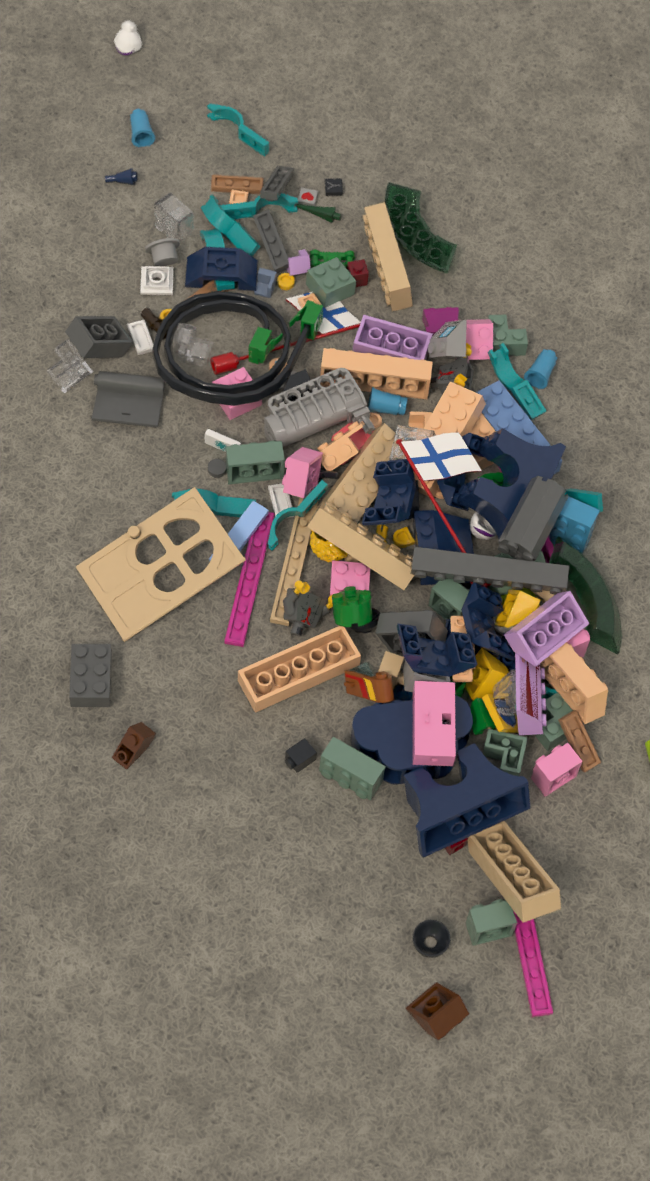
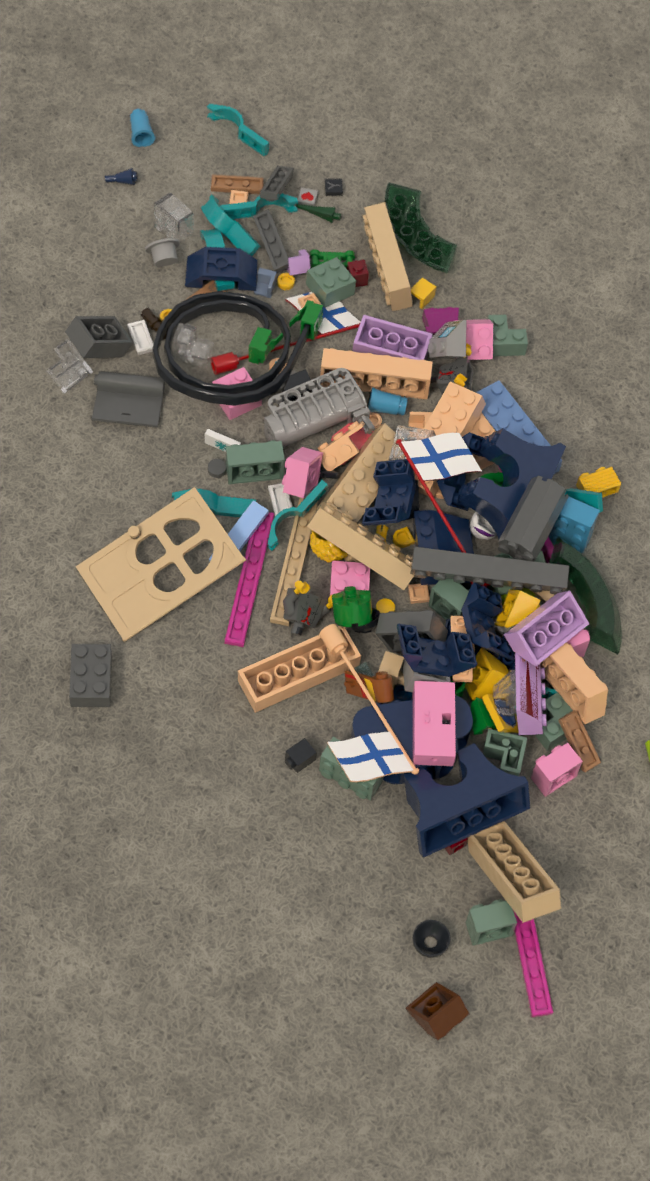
(127, 39): white hair -> none
(133, 744): reddish brown slope -> none
(153, 287): white piece -> none
(370, 754): none -> flag
(385, 605): none -> yellow tile
(418, 593): none -> light nougat tile
(423, 291): none -> yellow panel
(512, 381): teal piece -> none
(541, 369): dark azure plant -> none
(601, 481): none -> yellow brick

